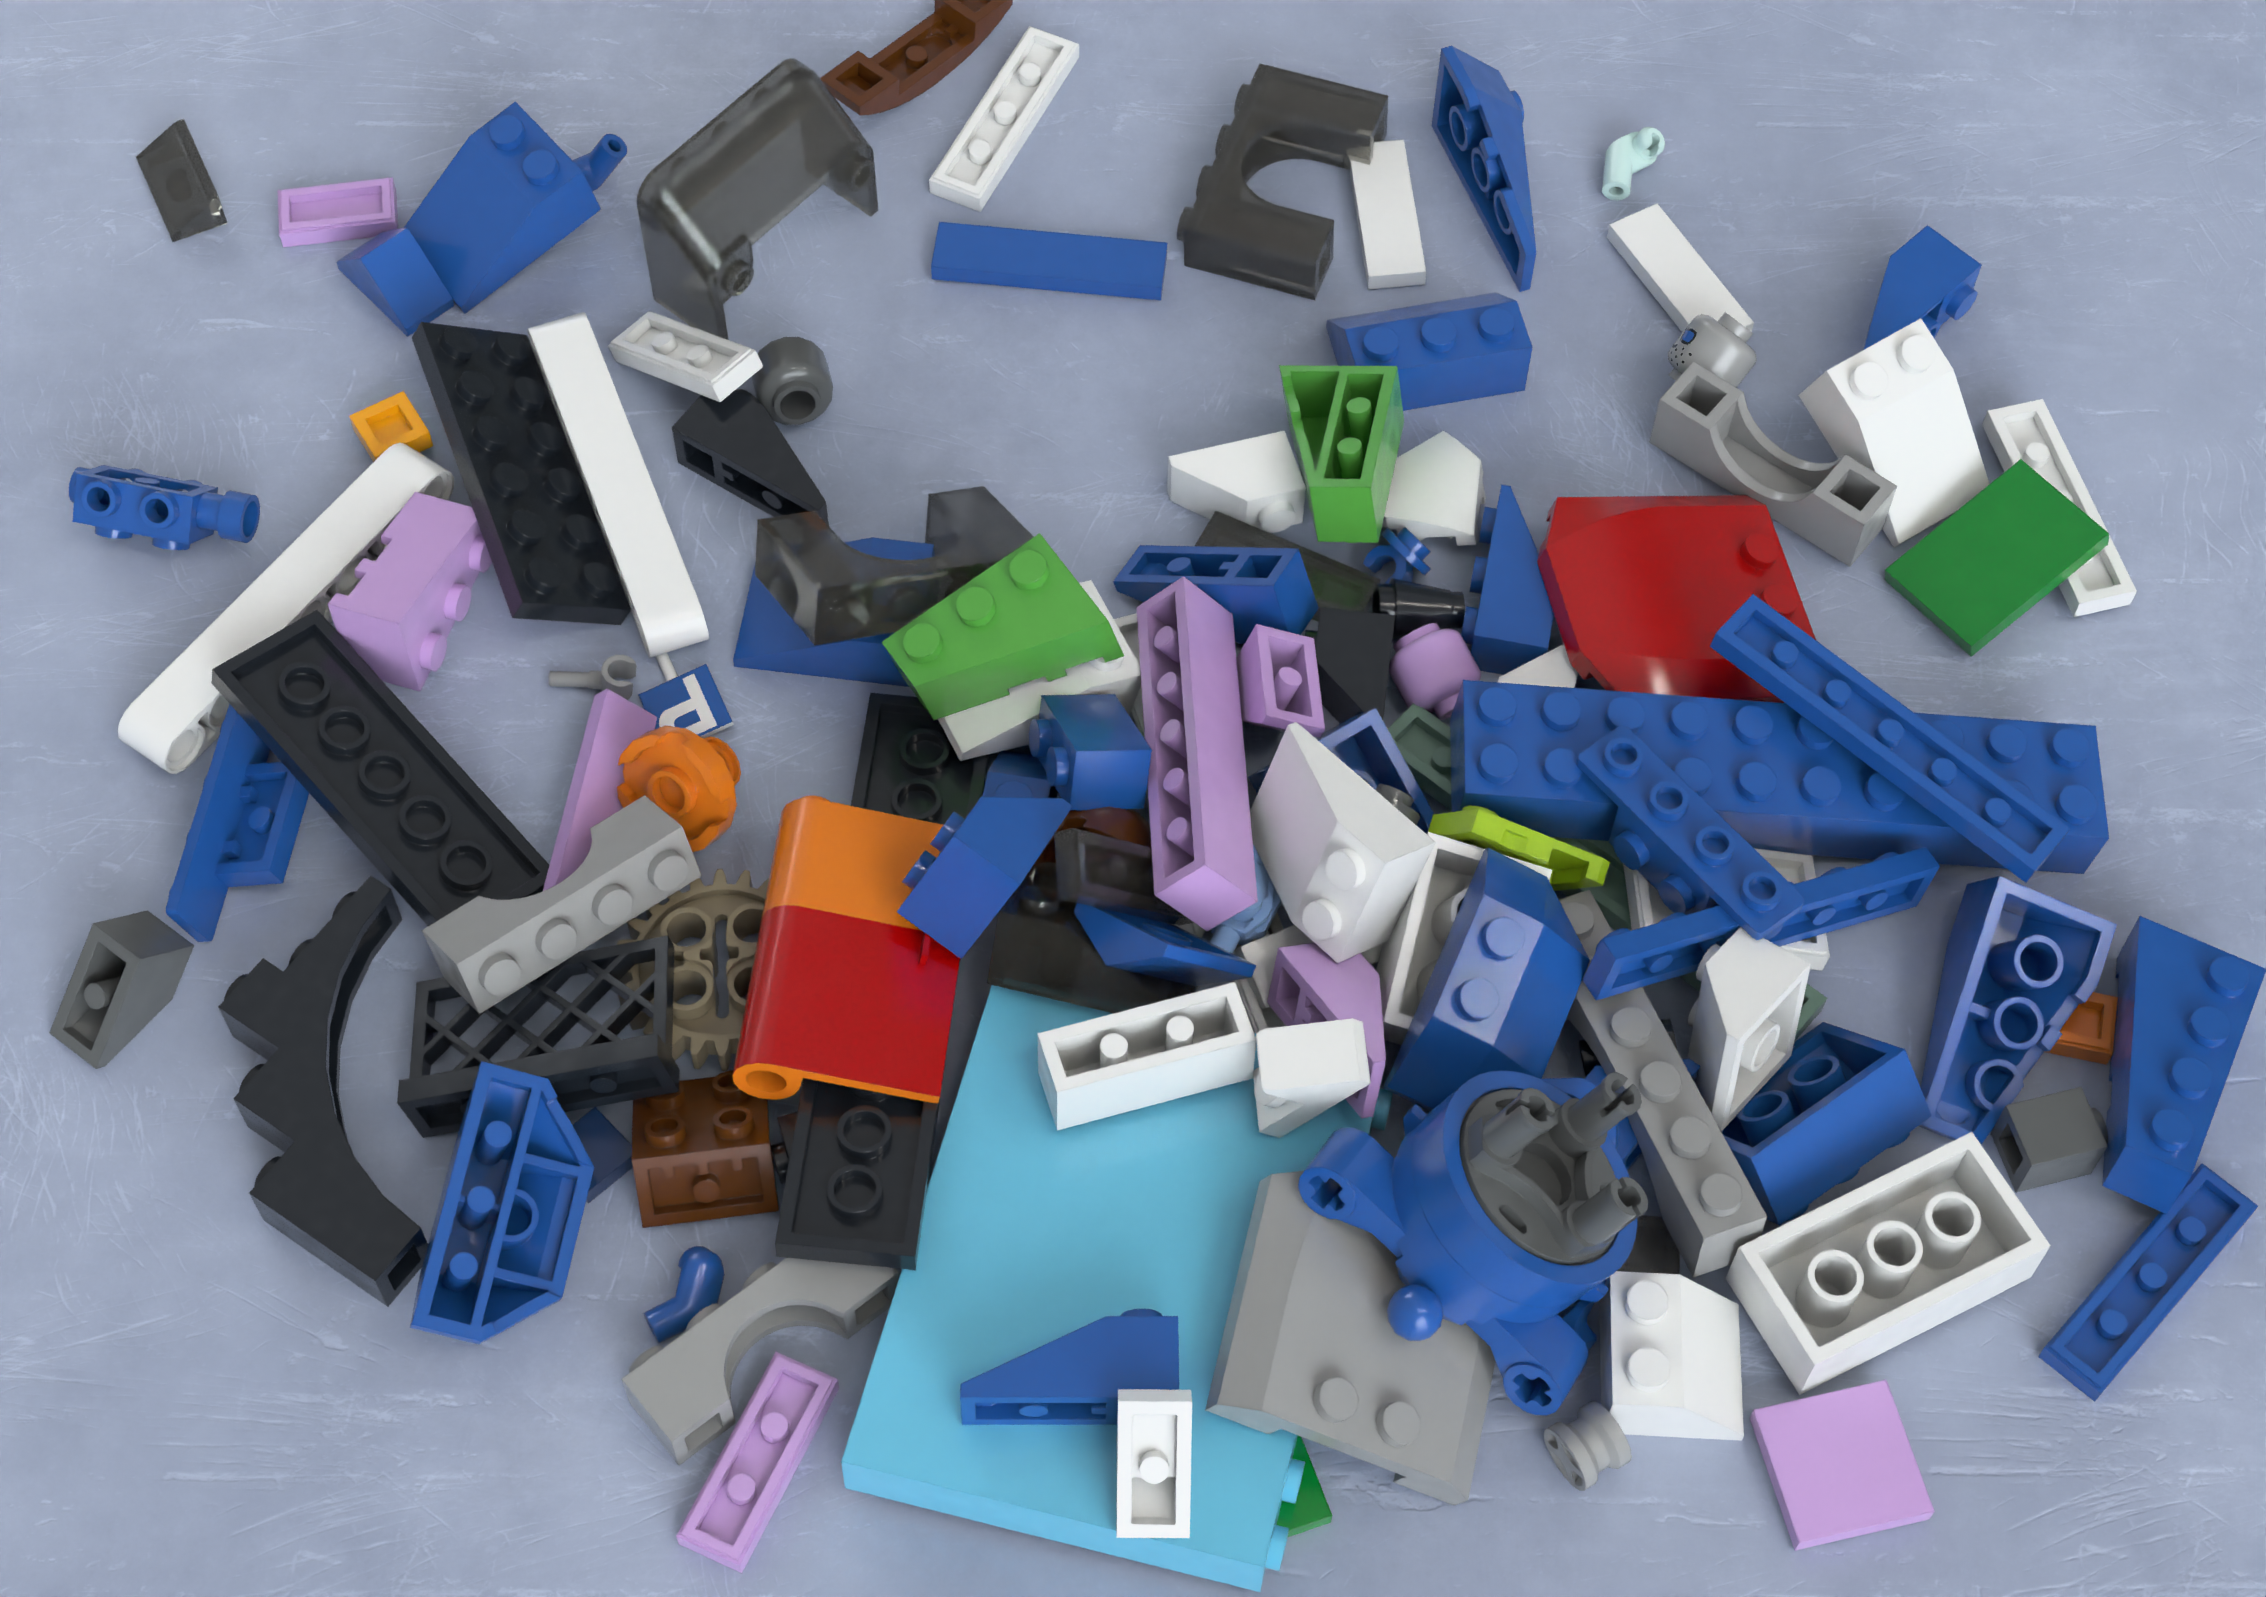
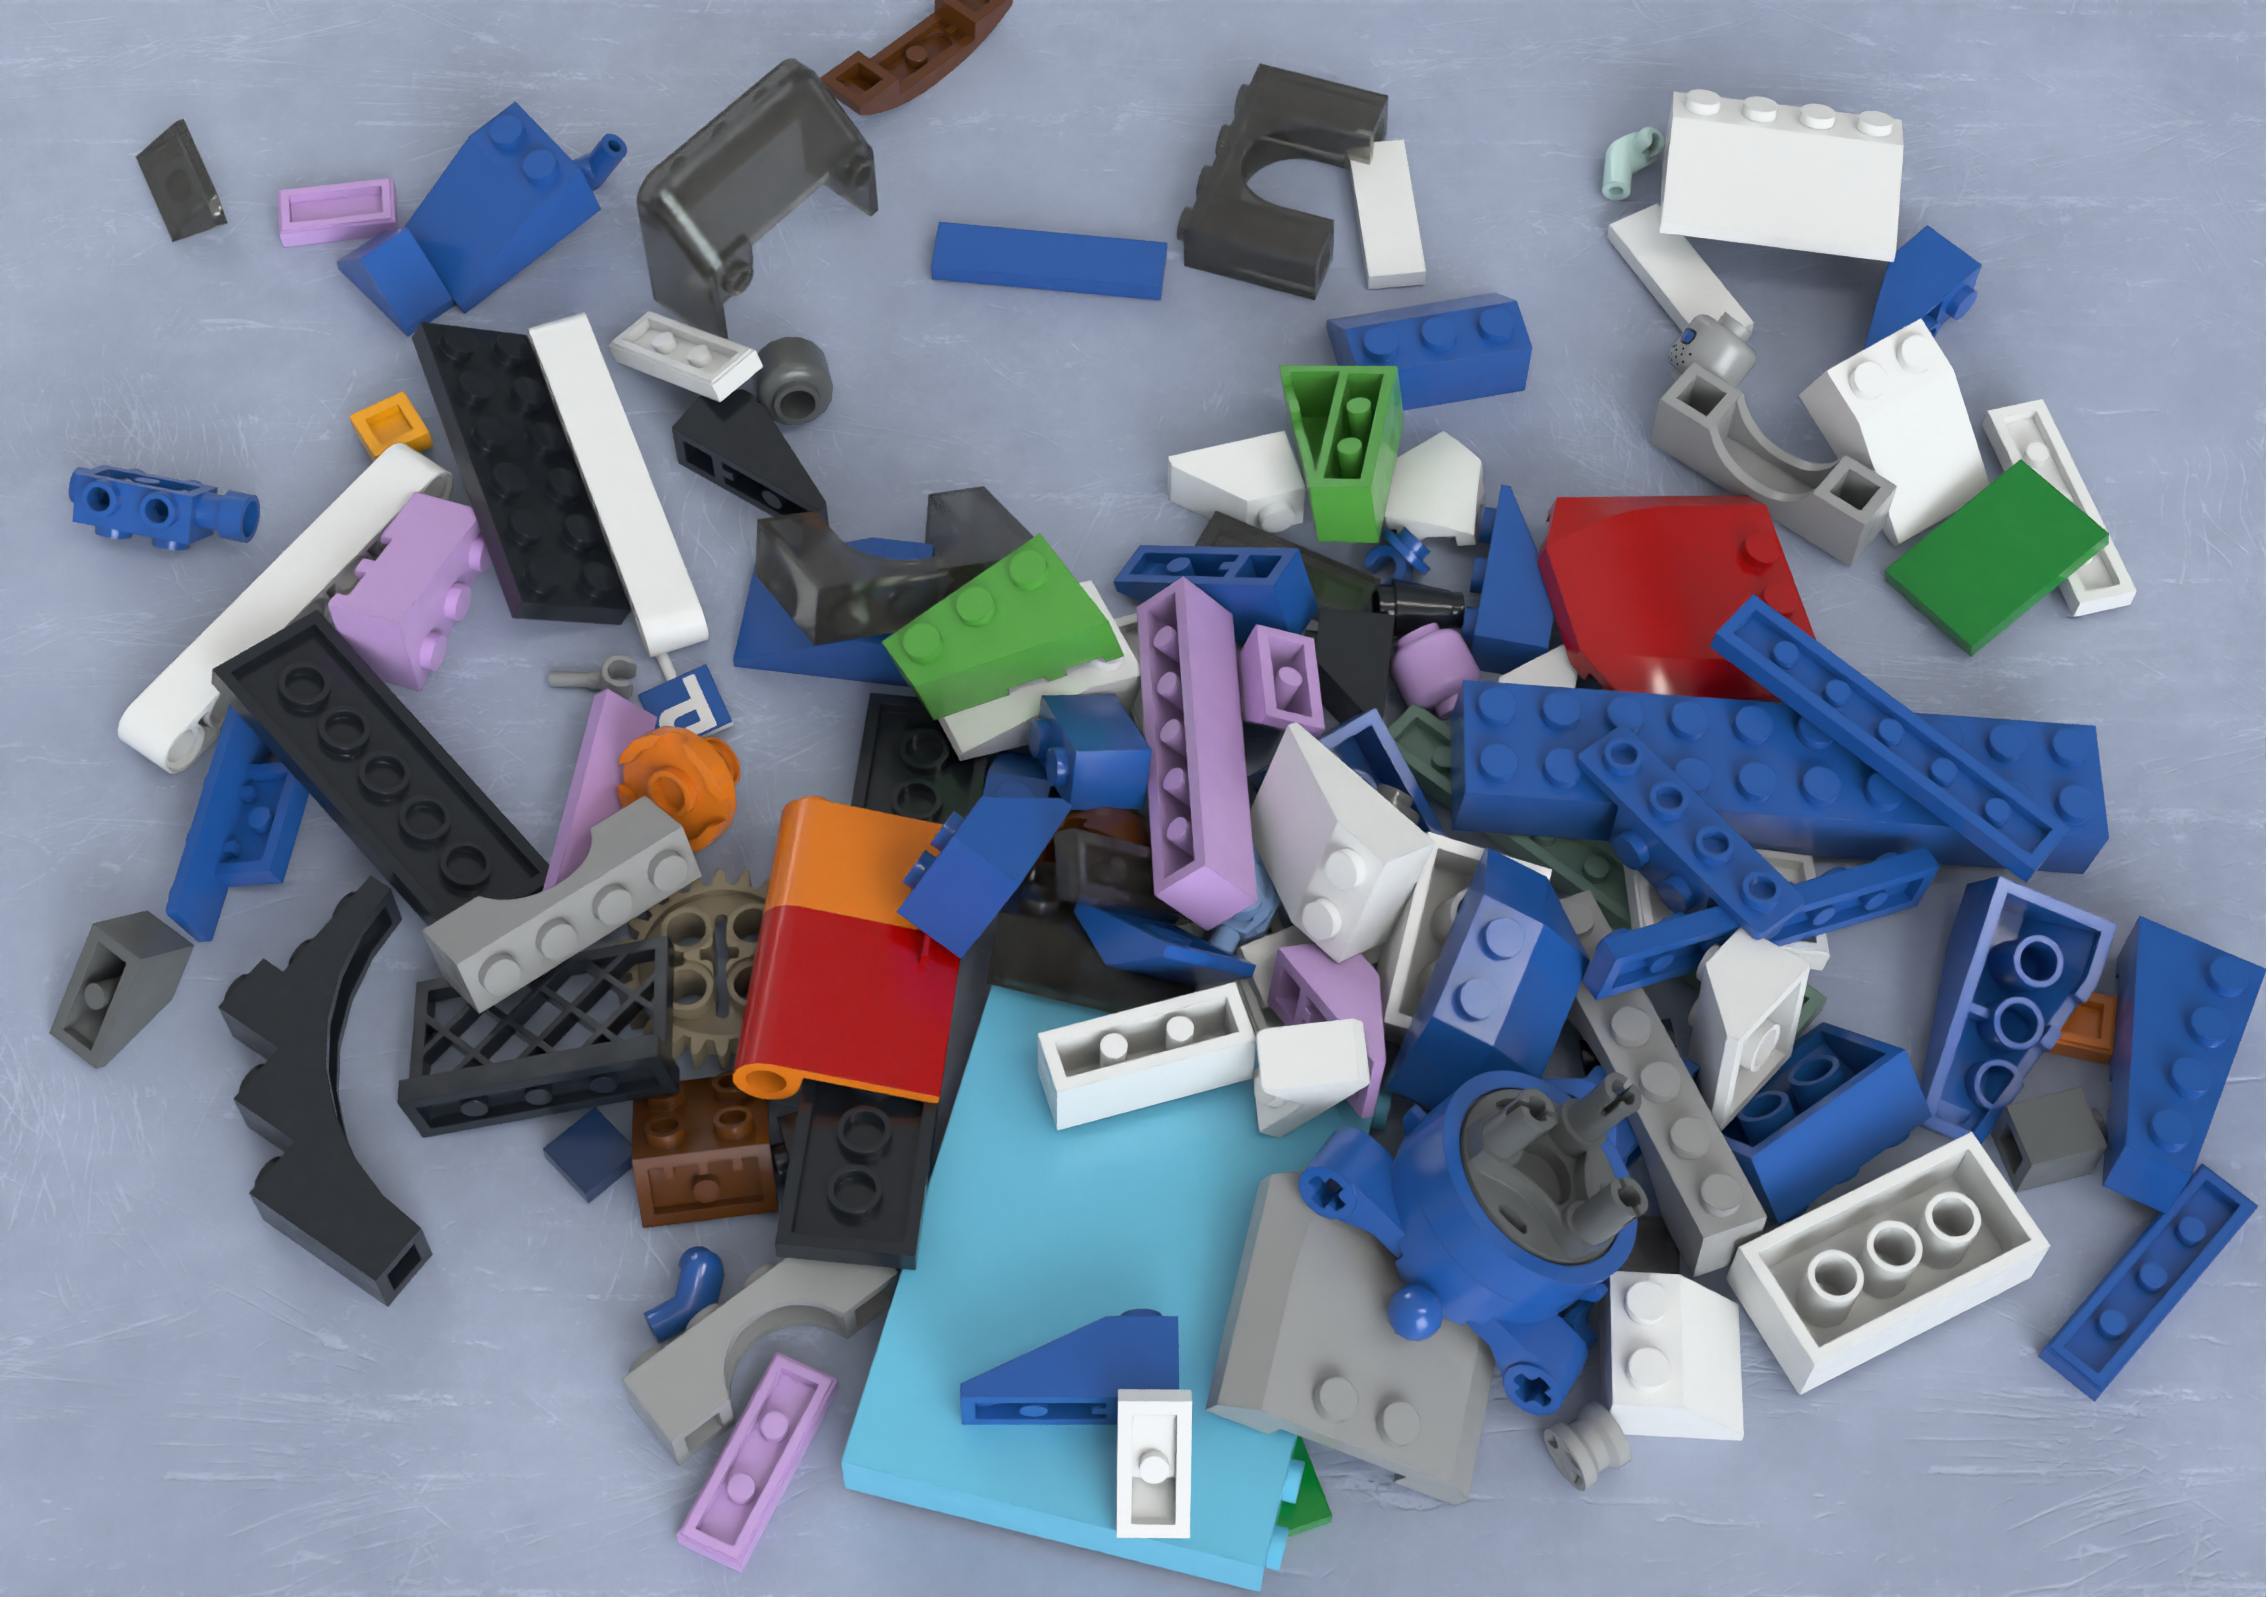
(504, 1211): blue wedge -> none
(1004, 119): white tile -> none
(1485, 143): blue wedge -> none
(1485, 829): lime wing -> none
(1782, 175): none -> white slope
(1841, 1465): lavender tile -> none

